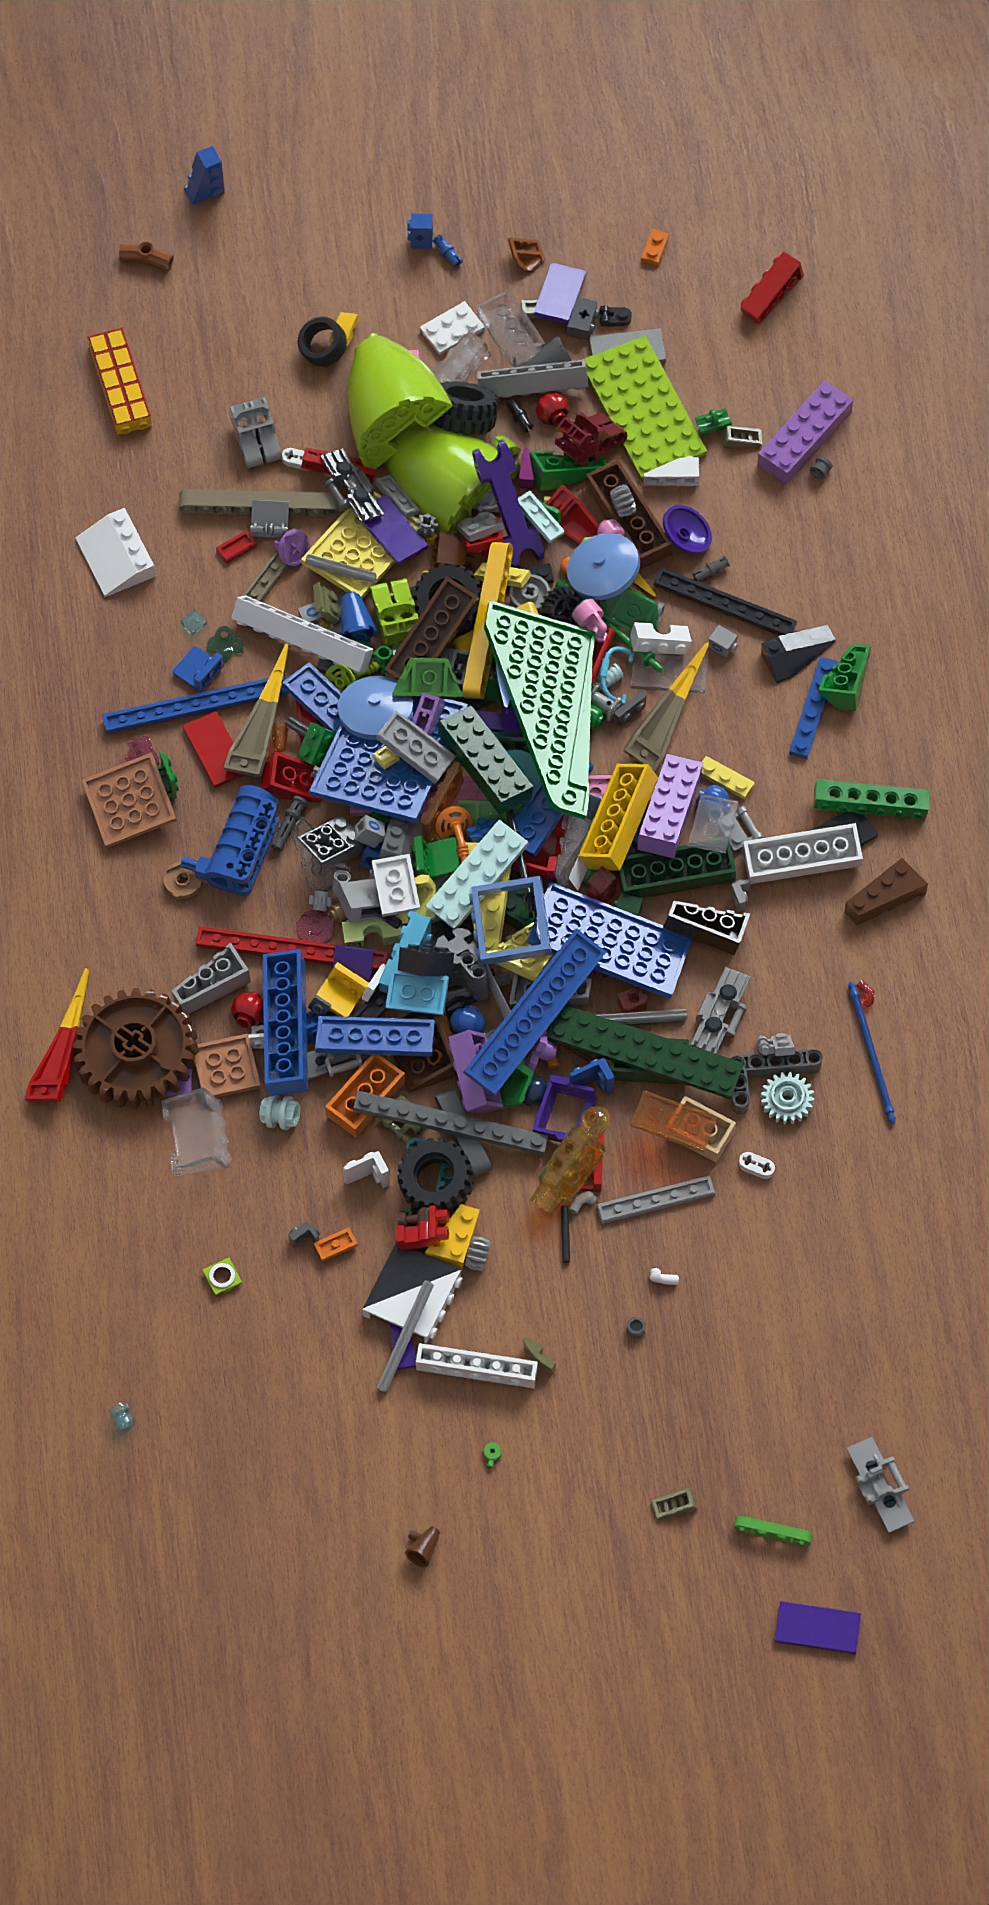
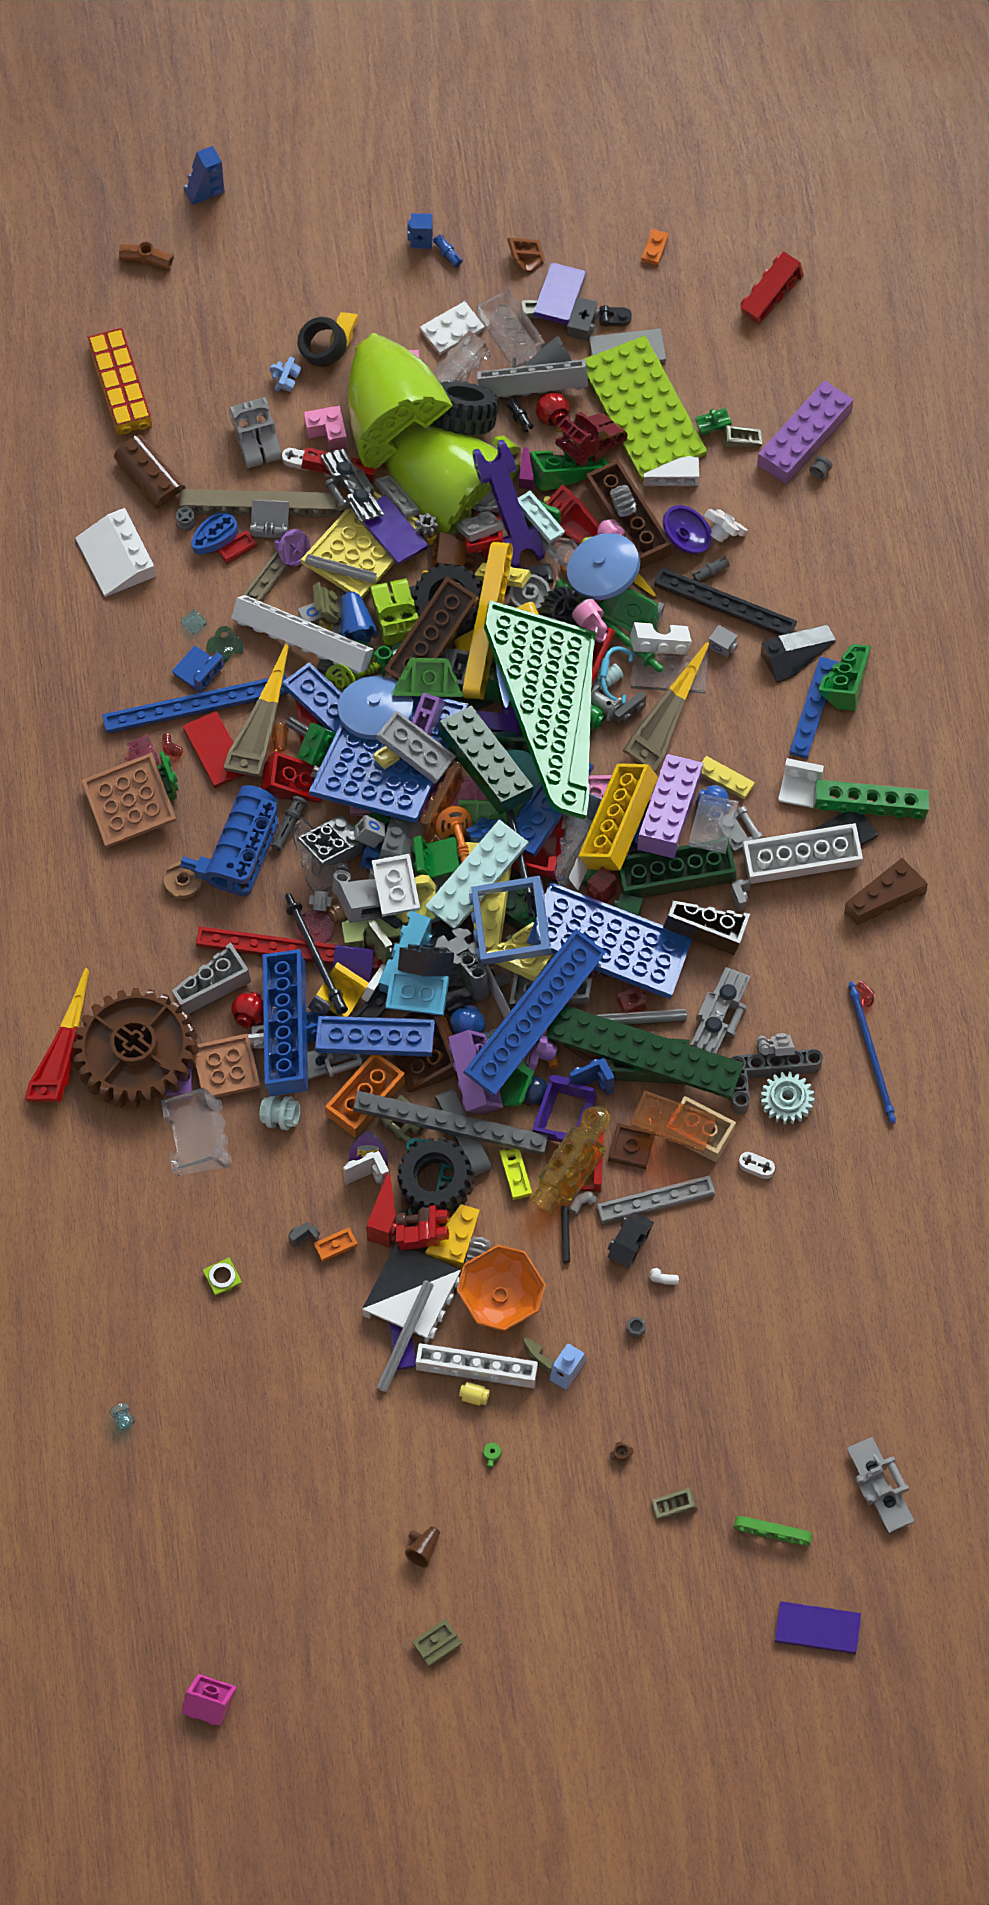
(148, 471): none -> reddish brown container
(171, 748): none -> clear red arm
(185, 514): none -> dark grey wheel
(208, 1699): none -> dark pink slope
(214, 533): none -> blue piece
(289, 368): none -> light blue hips
(327, 423): none -> bright pink brick
(335, 995): none -> black bar
(365, 1144): none -> dark purple shield
(378, 941): none -> olive plate
(382, 1221): none -> red slope
(437, 1643): none -> olive plate
(474, 1394): none -> light yellow brick
(501, 1288): none -> orange rock
(515, 1173): none -> neon yellow plate
(560, 549): none -> clear slope
(569, 1364): none -> light blue torso
(620, 1447): none -> reddish brown plate
(629, 1239): none -> black brick
(631, 1146): none -> reddish brown tile
(724, 525): none -> white plant
(799, 782): none -> white bracket

